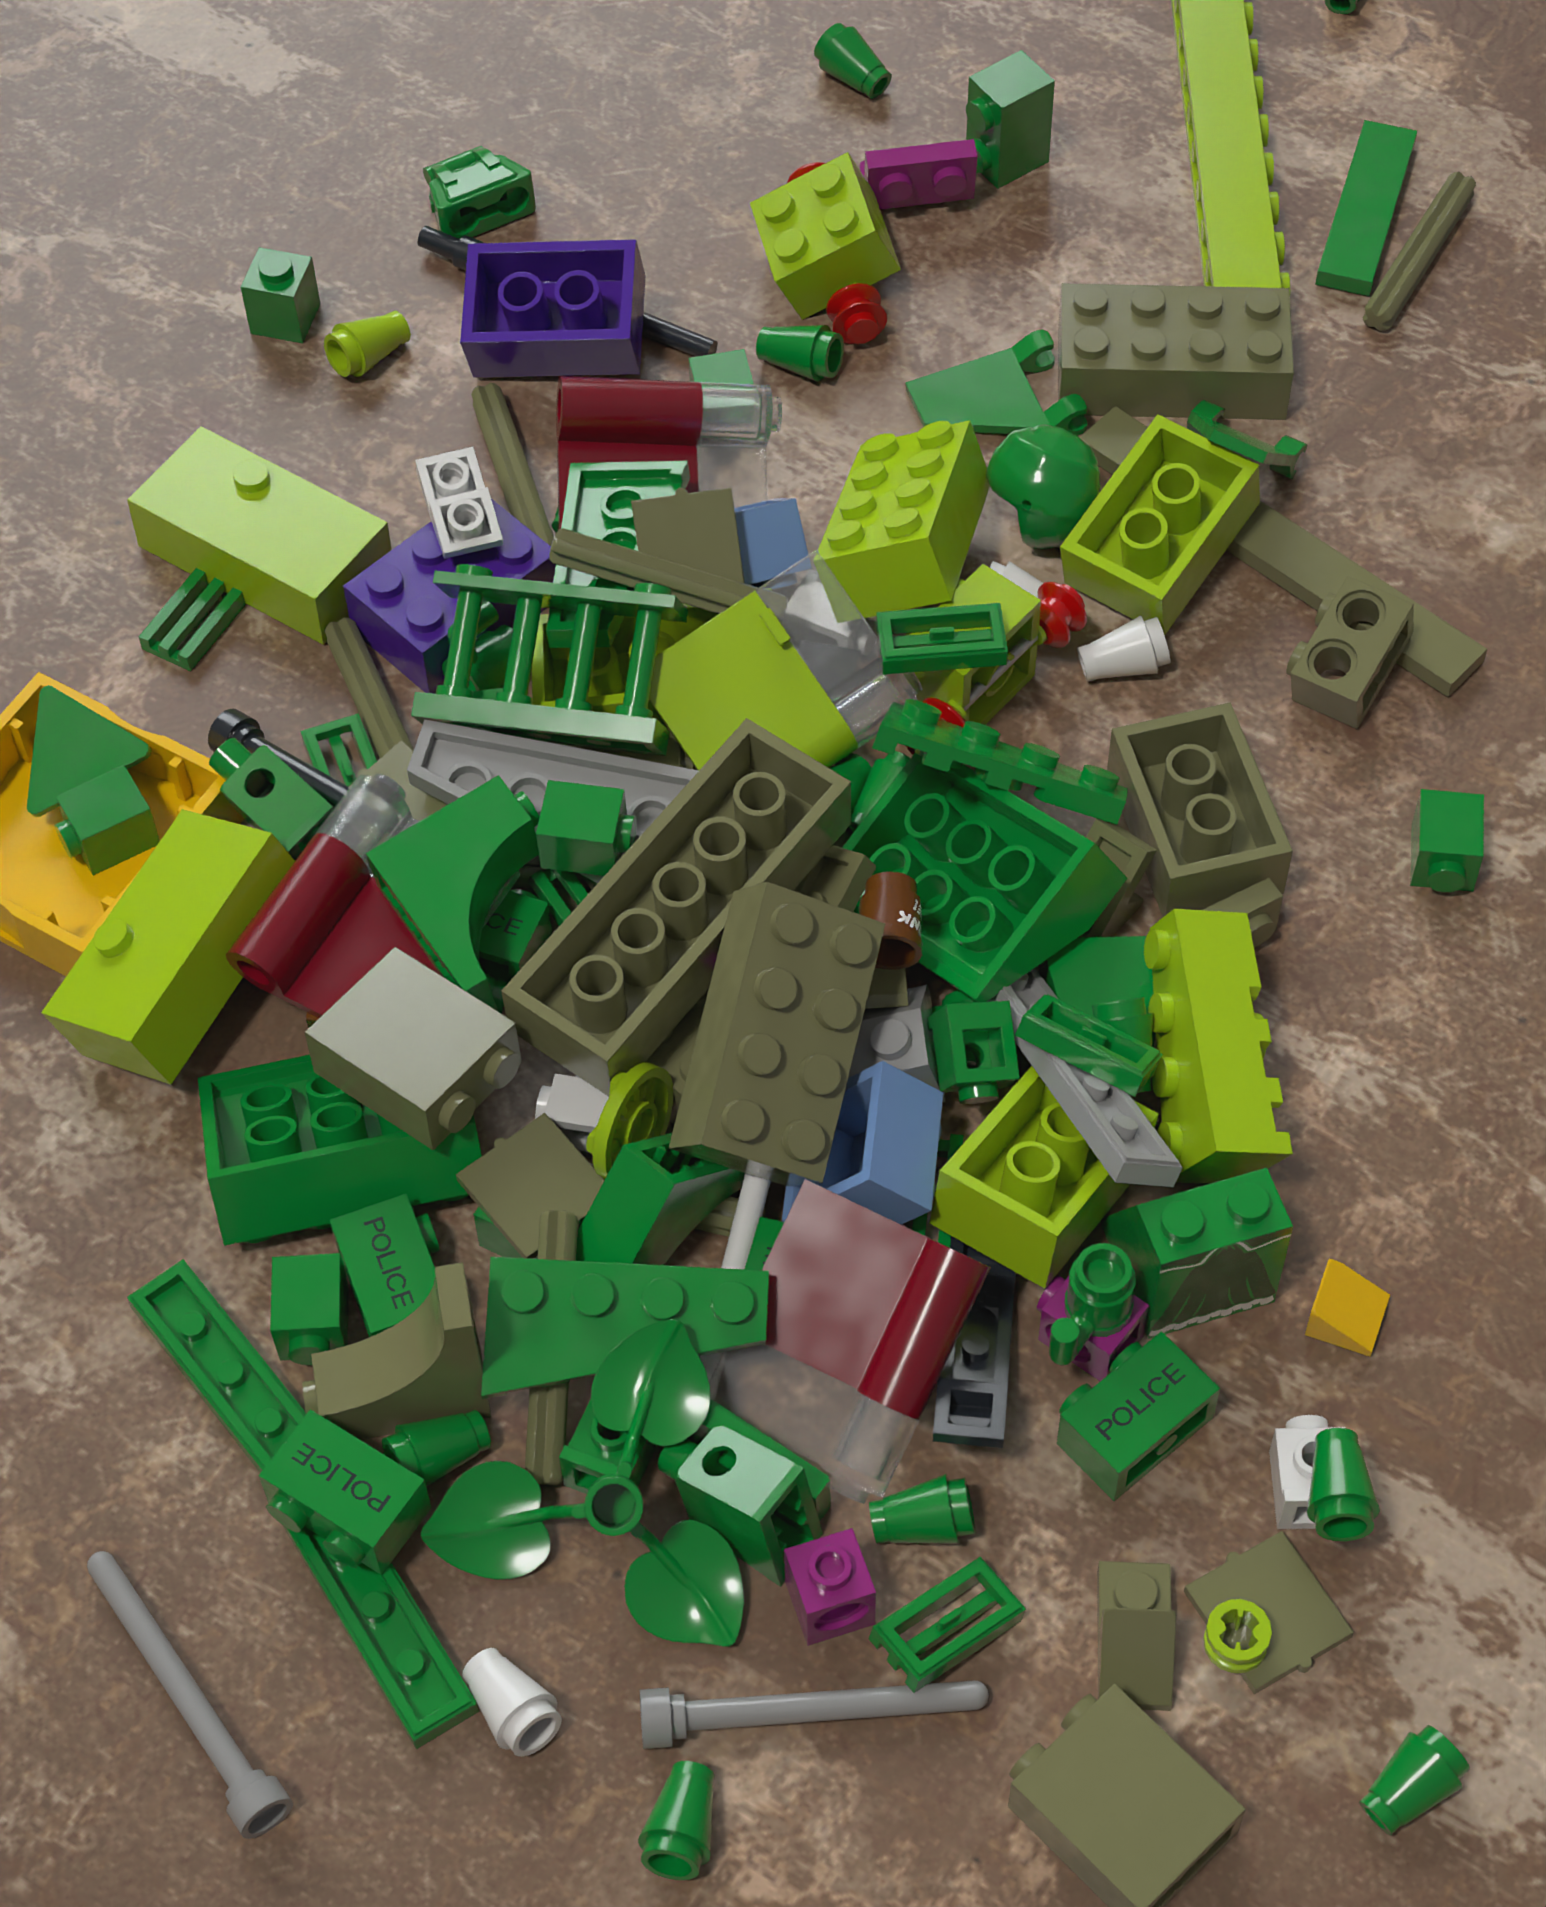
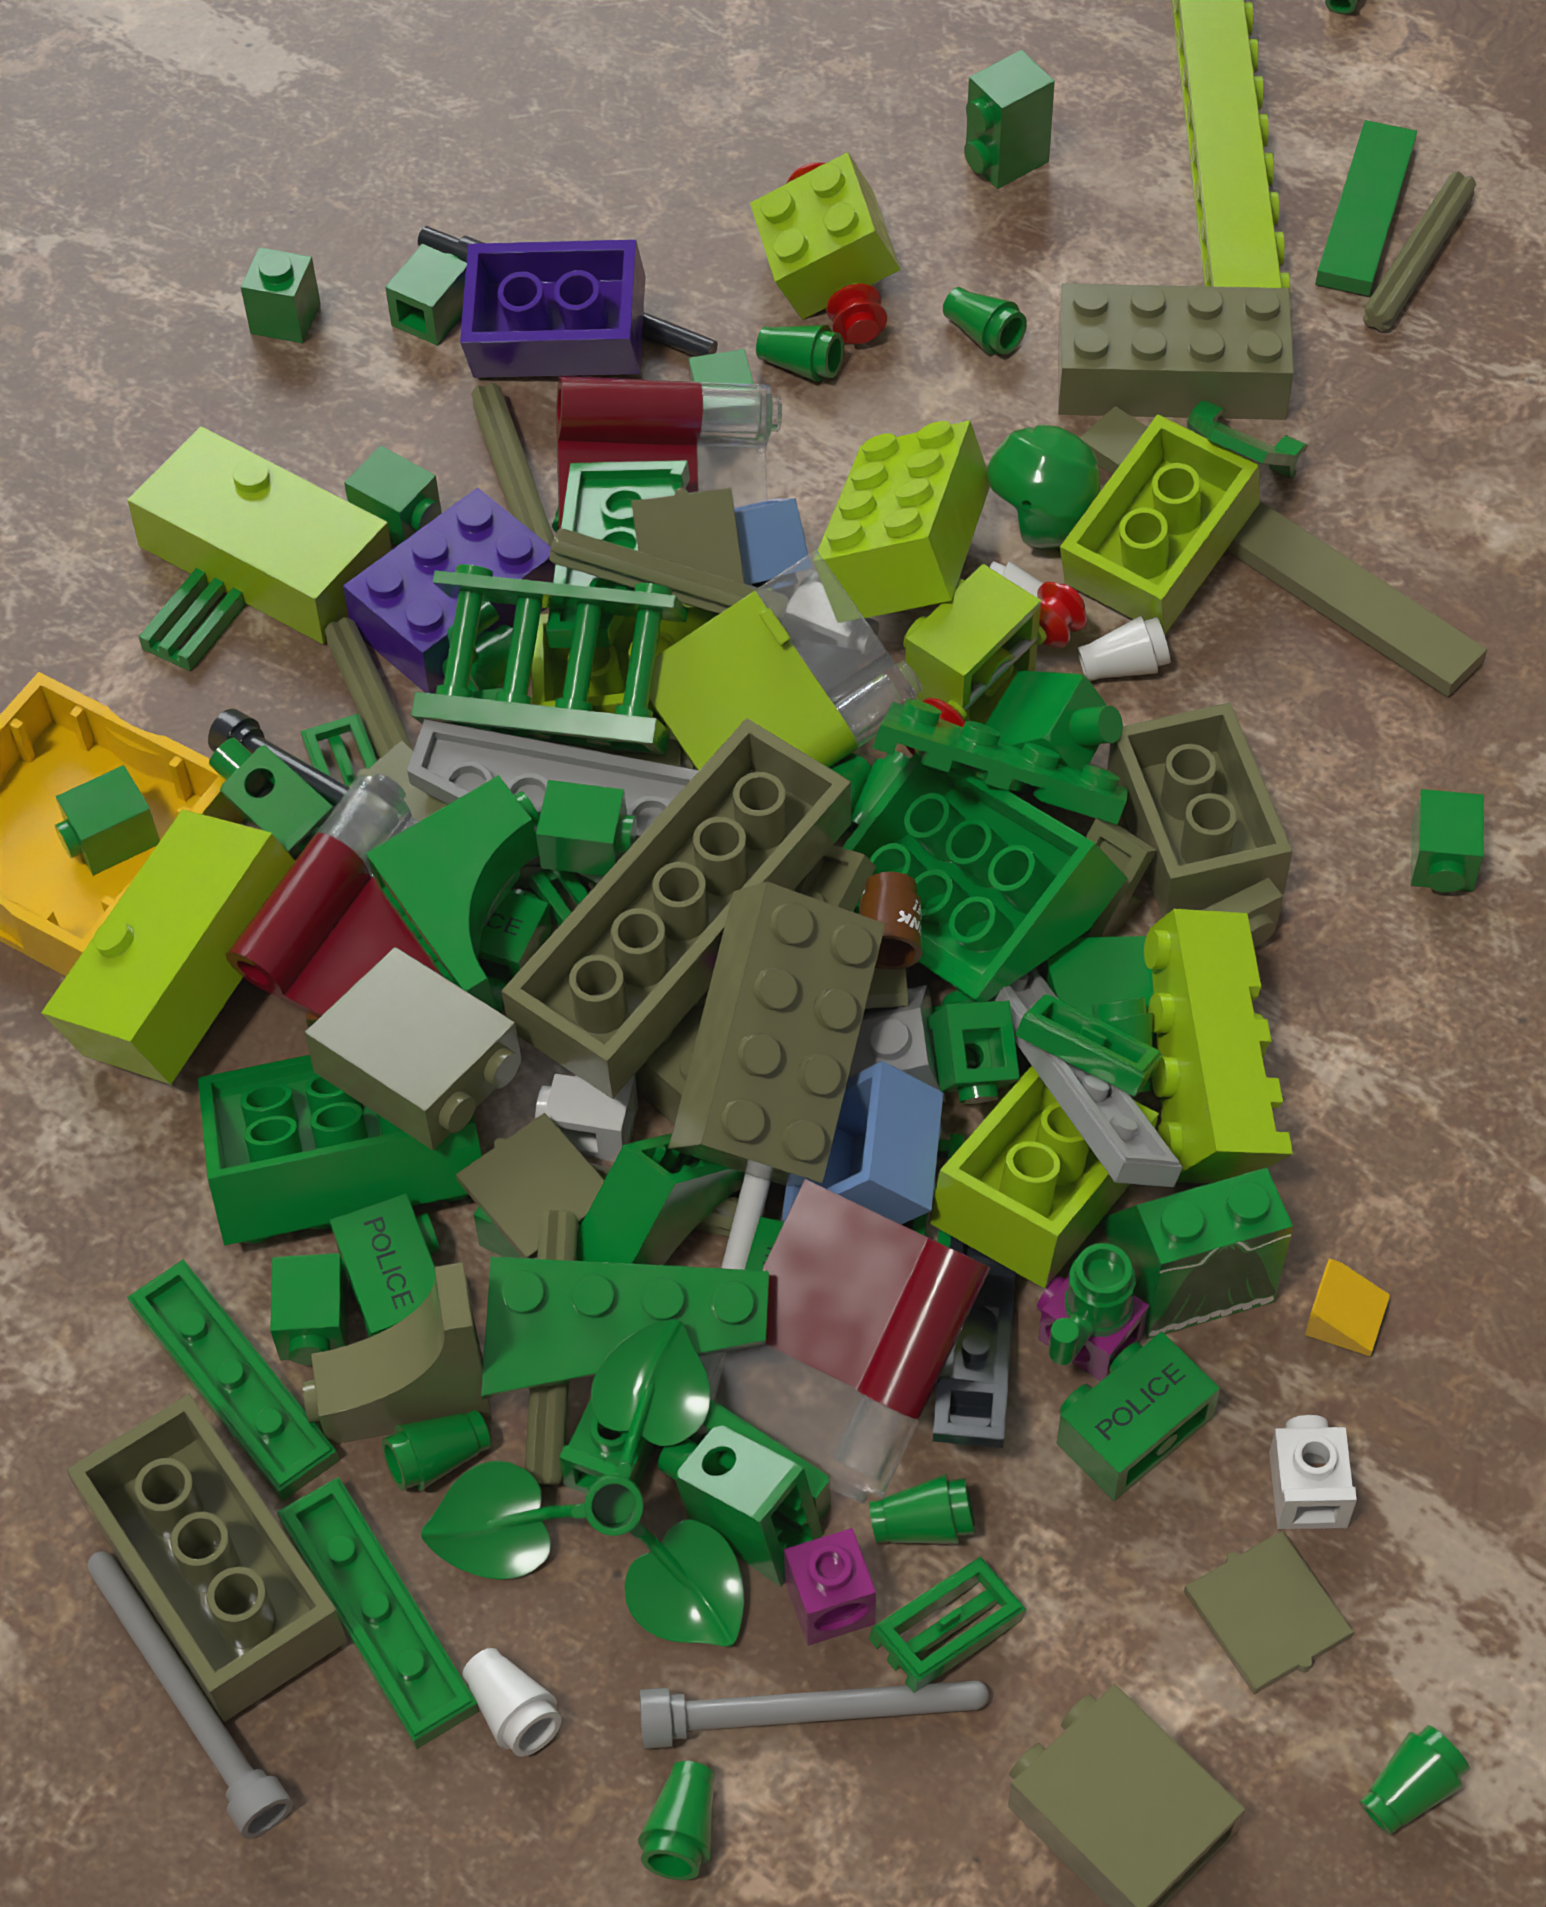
(74, 748): green piece -> none
(207, 1556): none -> olive brick
(344, 1493): green brick -> none
(364, 342): lime cone -> none
(395, 493): none -> brick
(427, 294): none -> green brick
(458, 502): white slope -> none
(478, 192): green piece -> none
(631, 1113): lime wheel -> none
(851, 60): green cone -> none
(922, 173): magenta bracket -> none
(942, 646): green tile -> none
(988, 320): none -> green cone
(996, 392): green flag -> none
(1058, 714): none -> green torso
(1136, 1632): olive slope -> none
(1237, 1612): lime bush -> none
(1340, 1488): green cone -> none
(1362, 655): olive brick -> none

